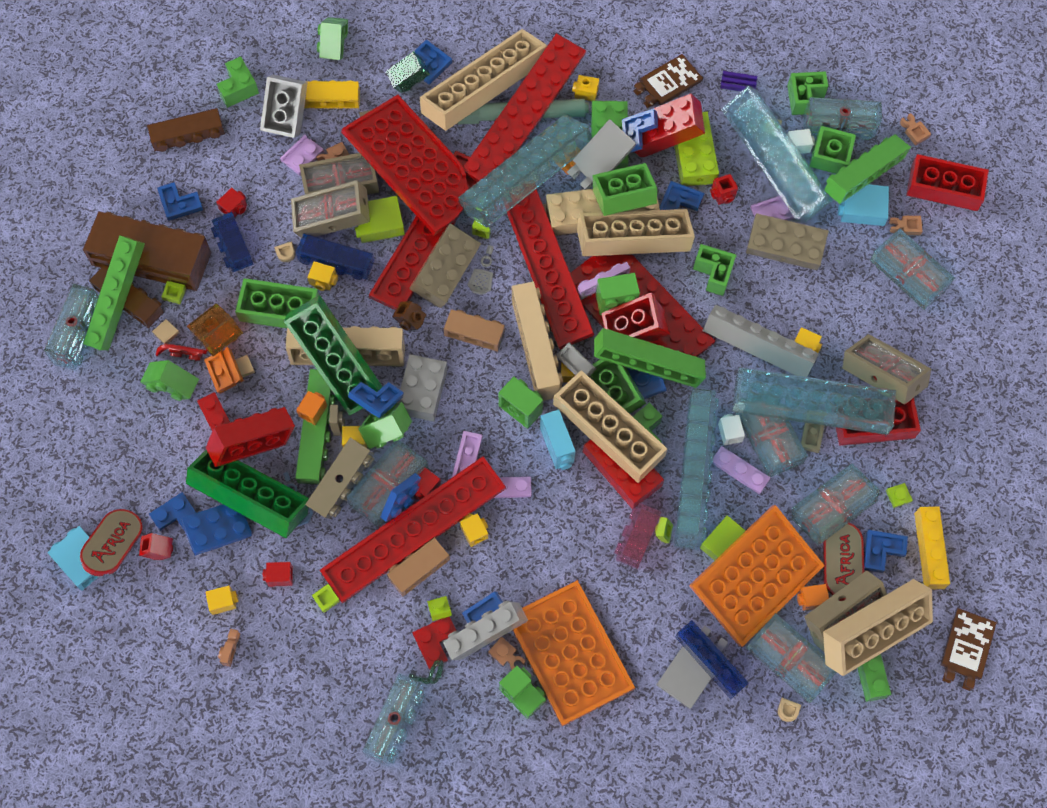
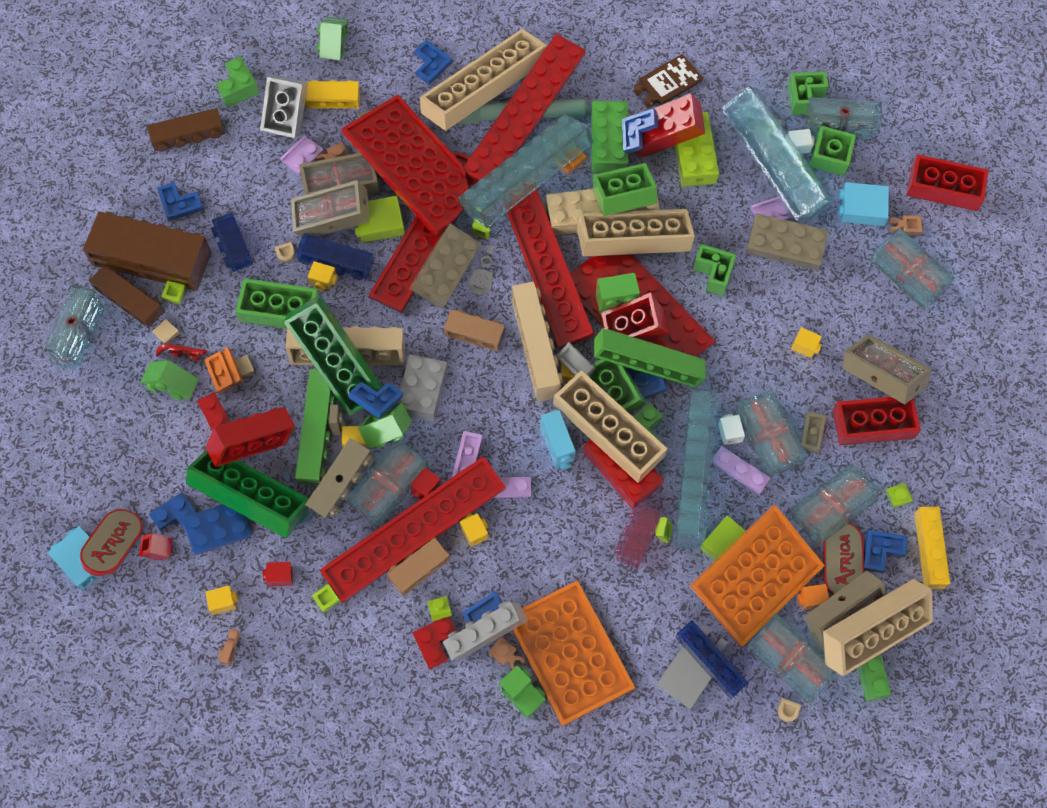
(114, 293): bright green brick -> none
(215, 329): clear orange brick -> none
(233, 202): red brick -> none
(312, 407): orange brick -> none
(388, 734): clear light blue brick -> none
(401, 497): blue plate -> none
(407, 72): clear green brick -> none
(409, 315): reddish brown brick -> none
(427, 681): piece -> none
(520, 402): bright green brick -> none
(586, 88): yellow brick -> none
(588, 287): lavender plate -> none
(602, 153): light grey tile -> none
(681, 195): blue plate -> none
(724, 189): red brick -> none
(737, 78): dark purple tile -> none
(760, 341): light grey brick -> none
(814, 401): clear light blue brick -> none
(866, 169): bright green brick -> none
(915, 131): nougat plate -> none
(967, 647): reddish brown tile -> none

